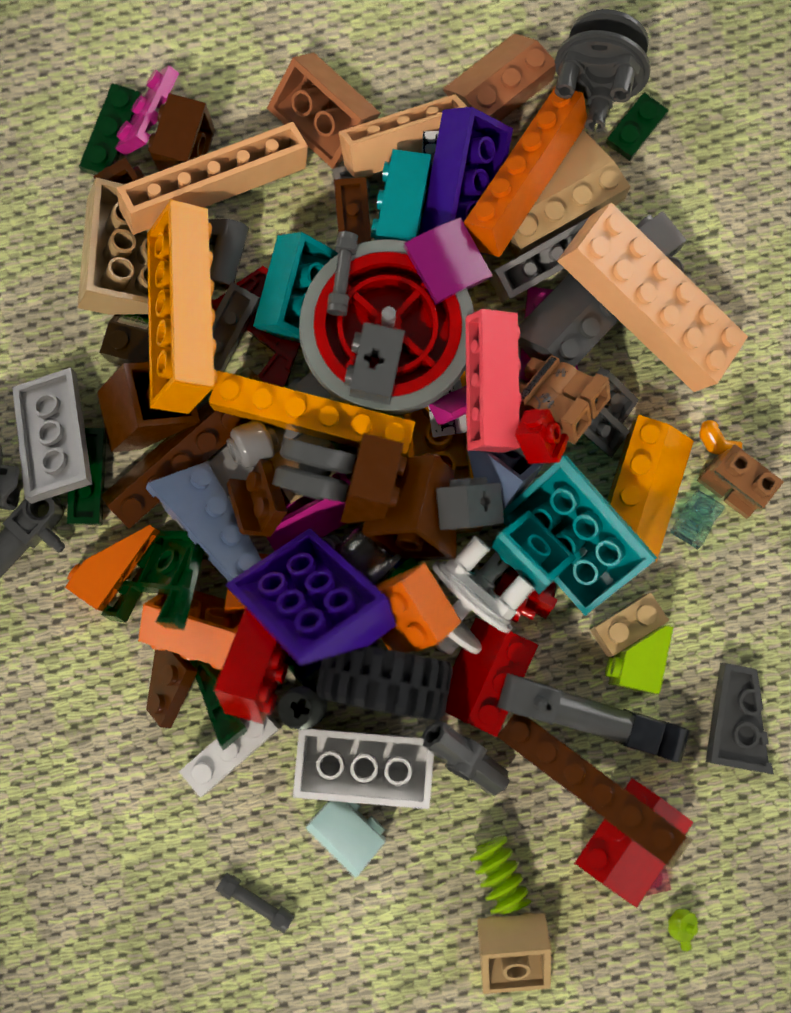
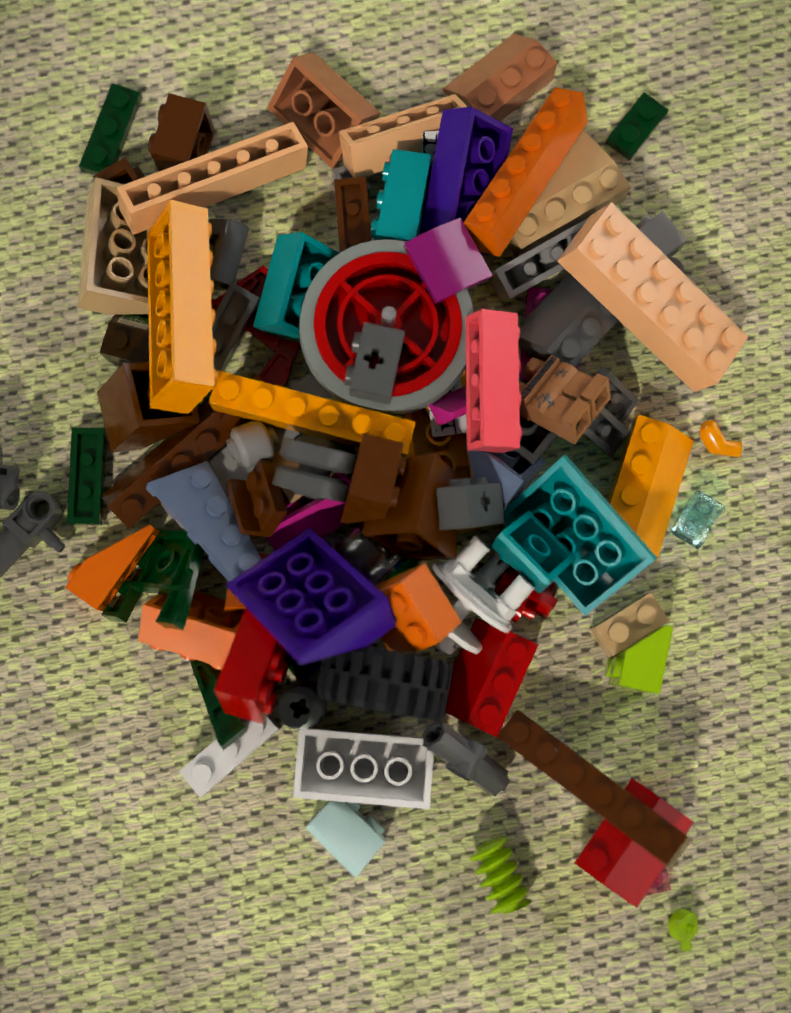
(51, 436): light grey plate -> none
(134, 133): dark pink wing -> none
(168, 686): reddish brown wing -> none
(279, 918): dark grey bar -> none
(345, 247): dark grey bar -> none
(514, 953): tan slope -> none
(540, 437): red brick -> none
(604, 61): dark grey piece -> none
(622, 726): dark grey piece -> none
(737, 723): dark grey wing -> none
(750, 481): medium nougat hips -> none

